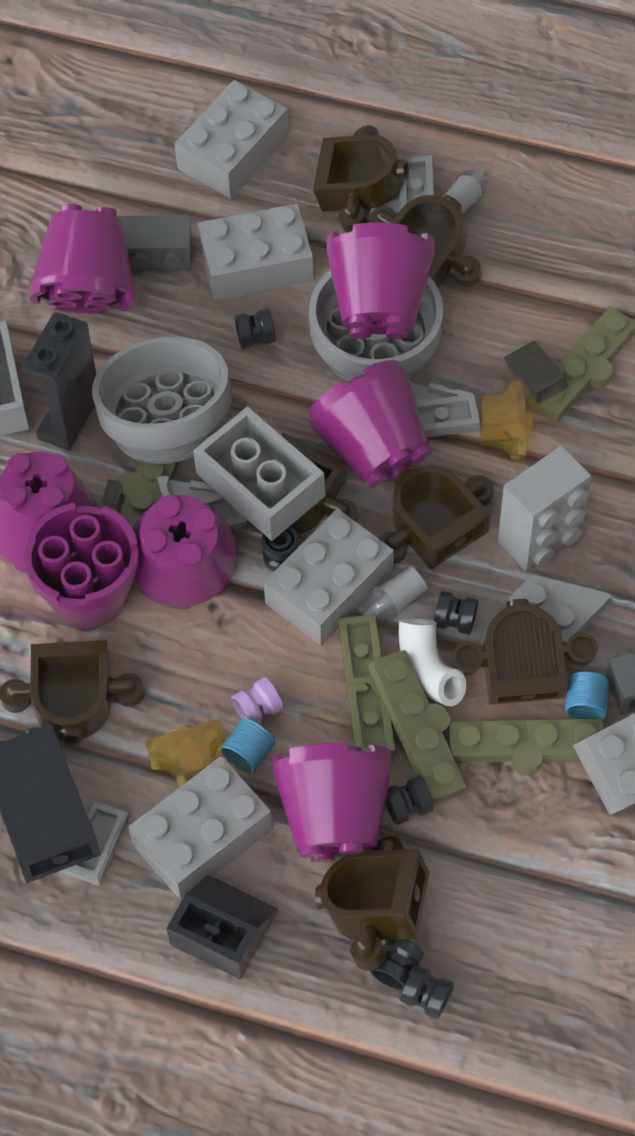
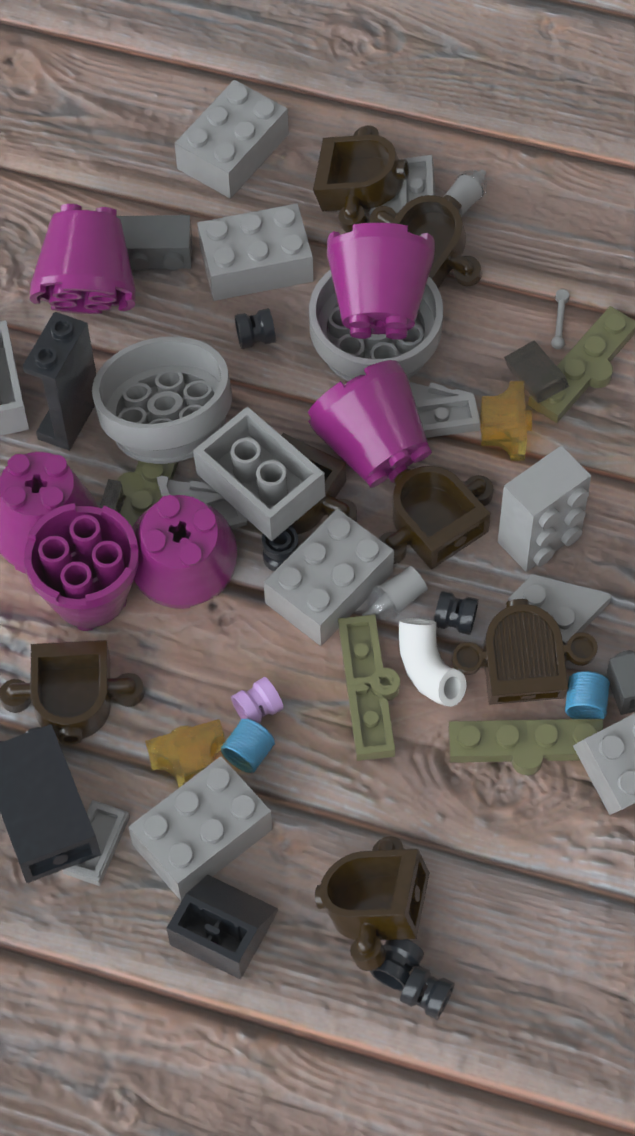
(333, 797): magenta cone -> none
(408, 800): black wheel -> none
(417, 724): olive hinge -> none
(561, 298): none -> light grey hinge

